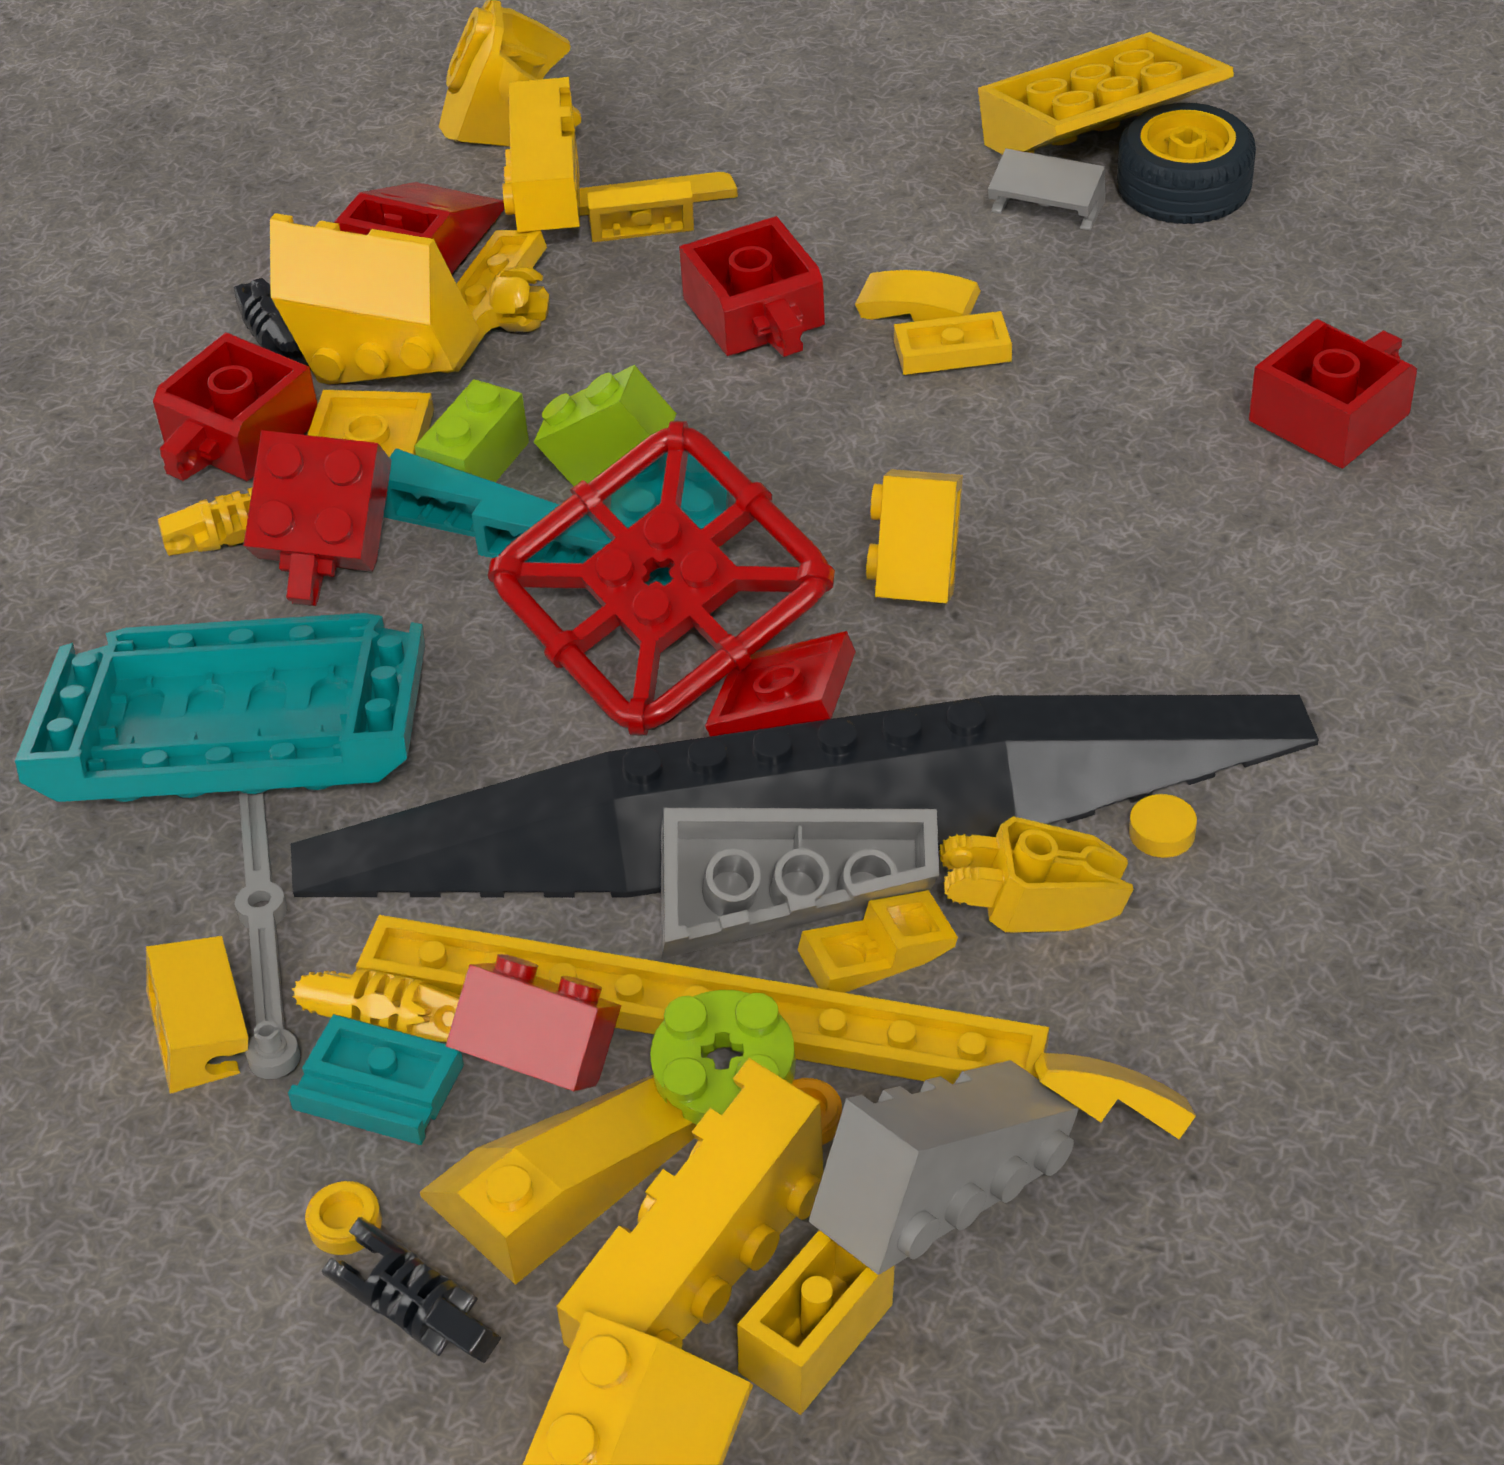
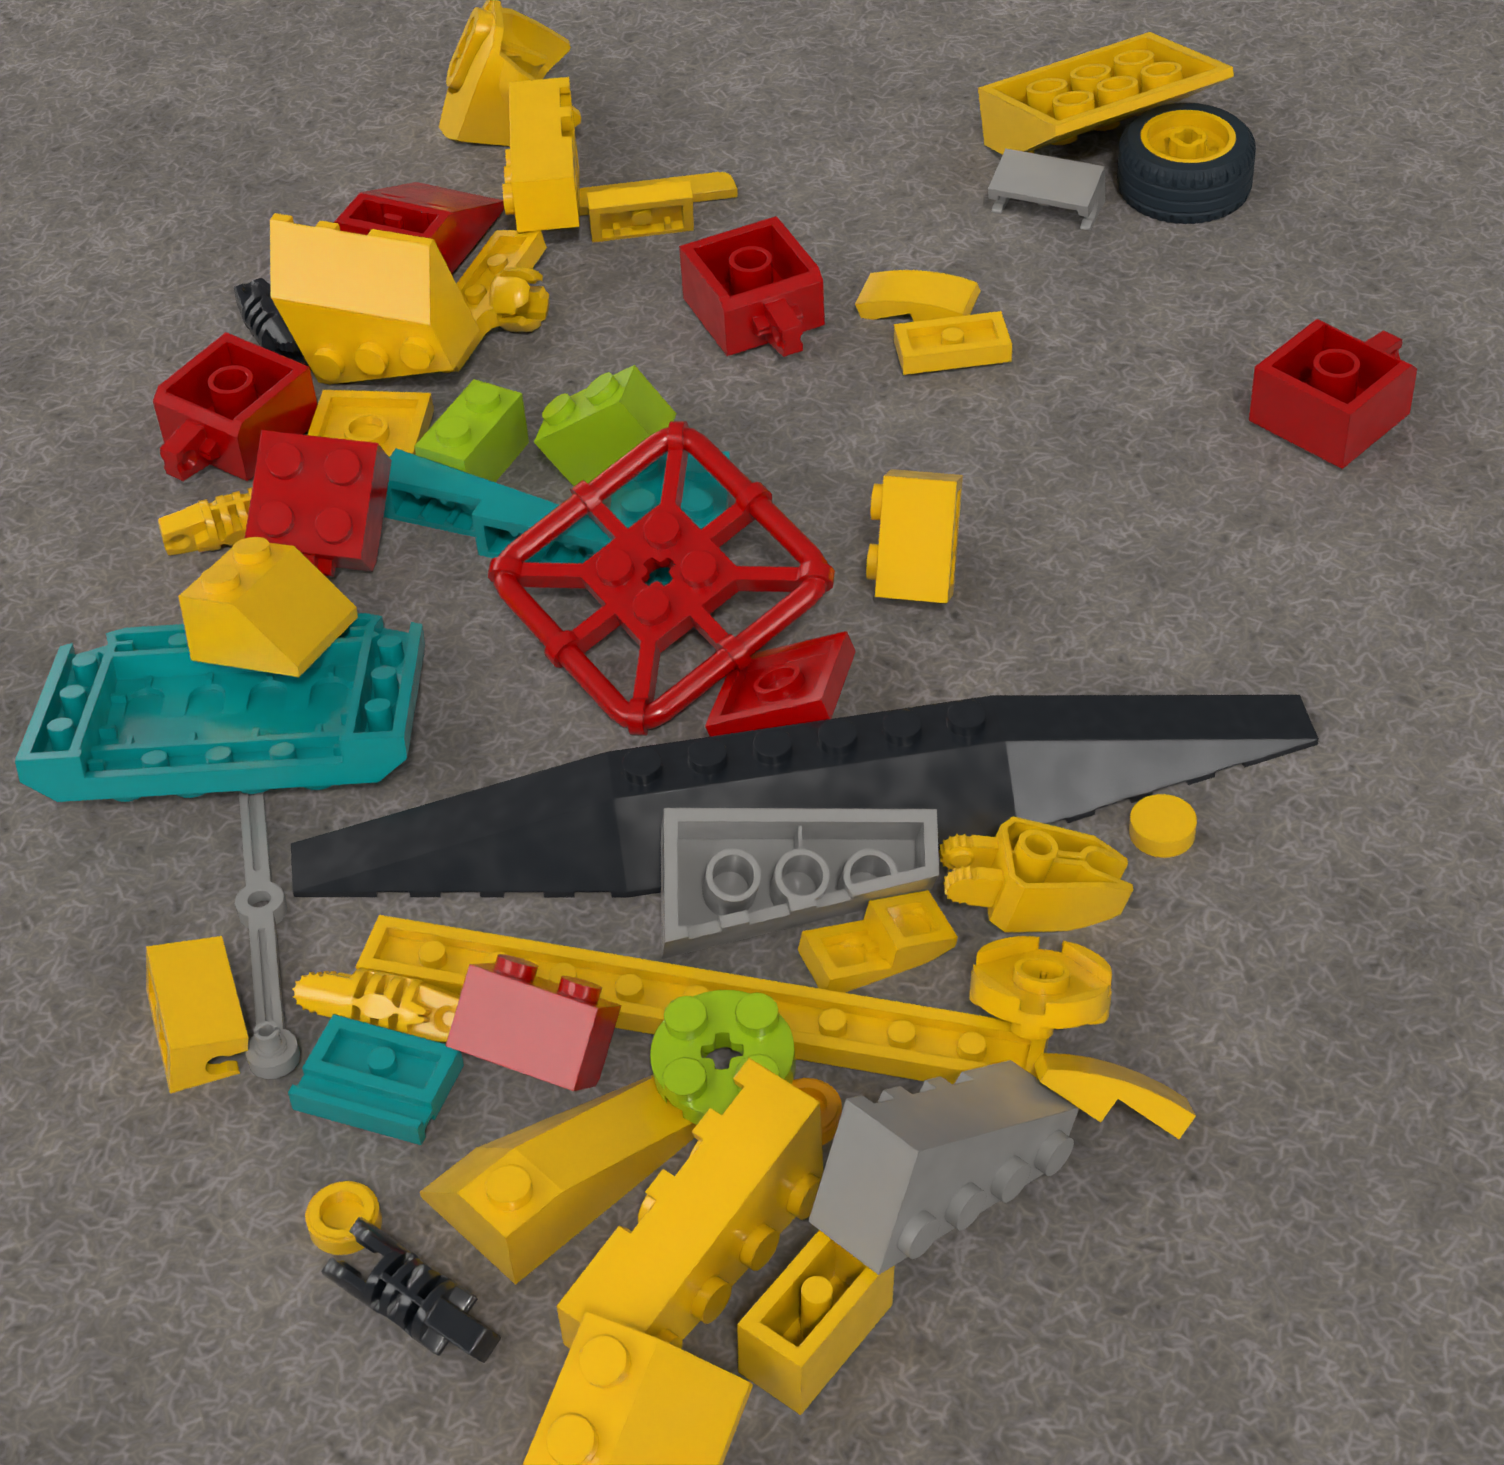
(263, 610): none -> yellow slope
(1015, 986): none -> yellow plate

